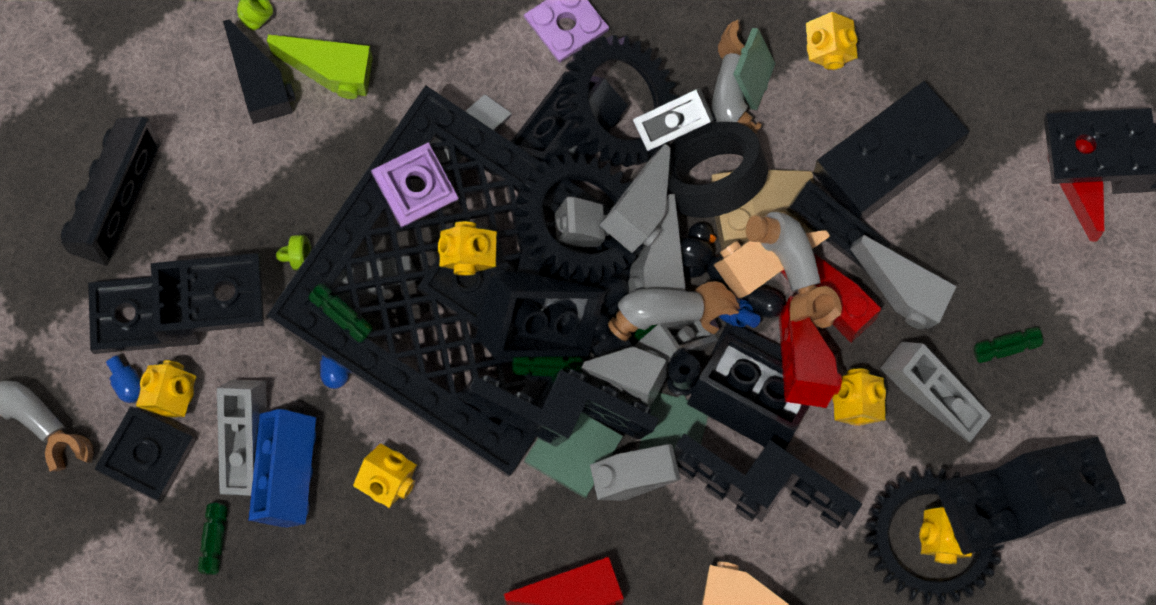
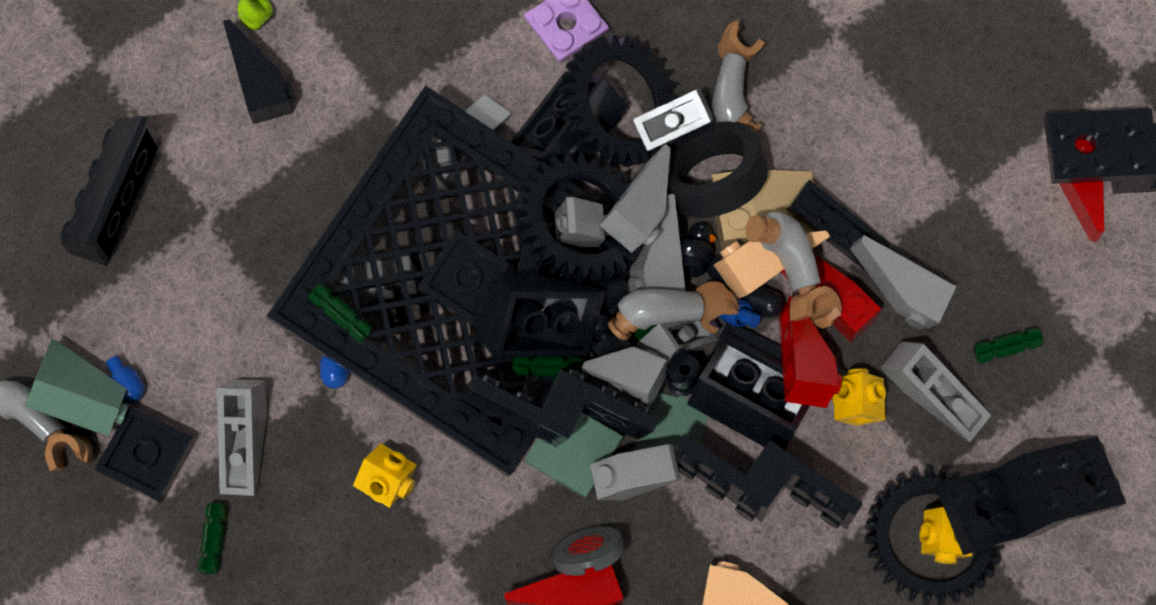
(76, 391): none -> sand green slope
(166, 389): yellow brick -> none
(176, 303): black bracket -> none
(282, 468): blue brick -> none
(295, 252): lime tile -> none
(334, 65): lime slope -> none
(410, 205): lavender piece -> none
(467, 248): yellow brick -> none
(586, 549): none -> dark grey tile
(754, 69): sand green piece -> none
(831, 40): yellow brick -> none
(890, 152): black brick -> none

